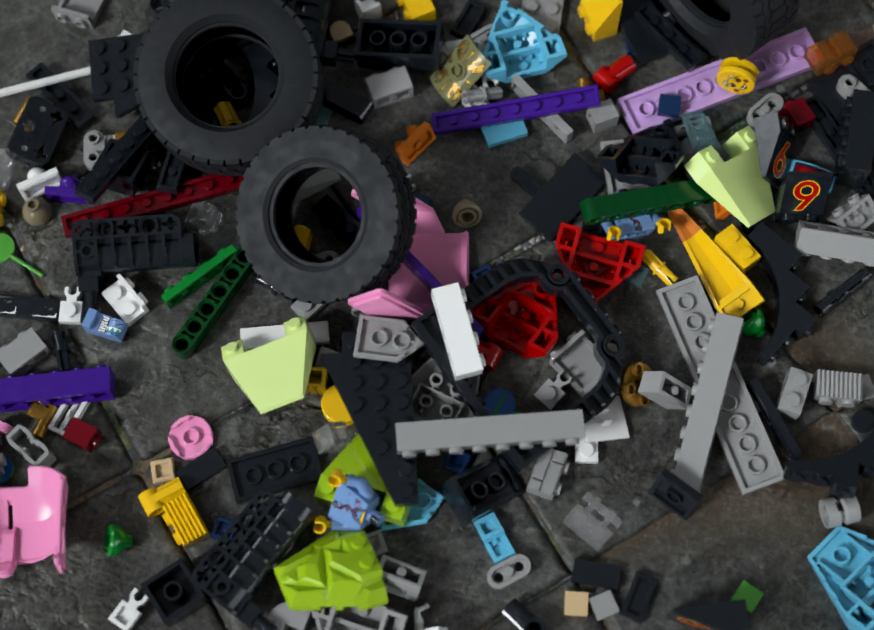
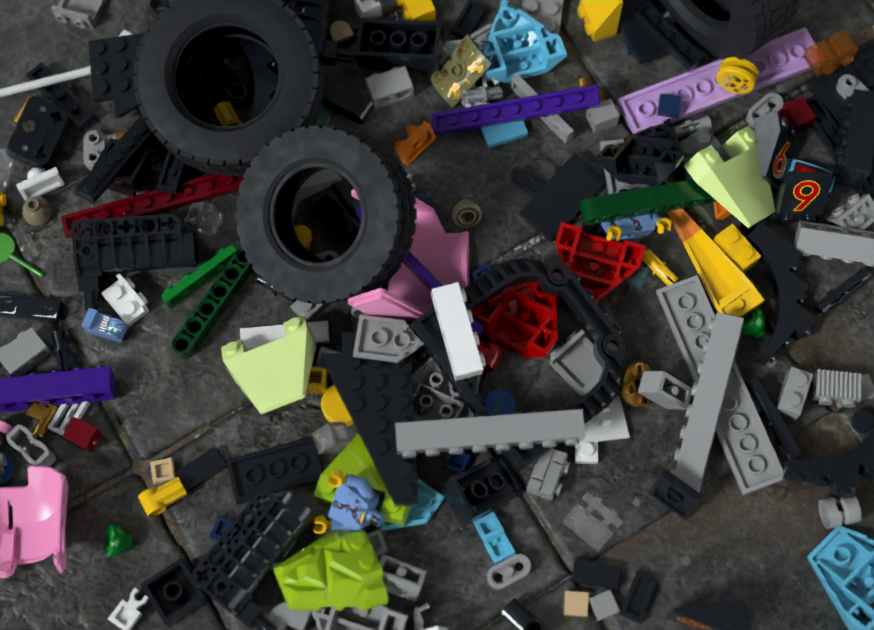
(65, 192): dark purple tile -> none
(72, 309): white plate -> none
(185, 520): yellow brick -> none
(190, 437): bright pink tile -> none
(551, 393): light grey plate -> none
(609, 77): red piece -> none
(696, 141): clear light blue slope -> none
(749, 593): bright green tile -> none

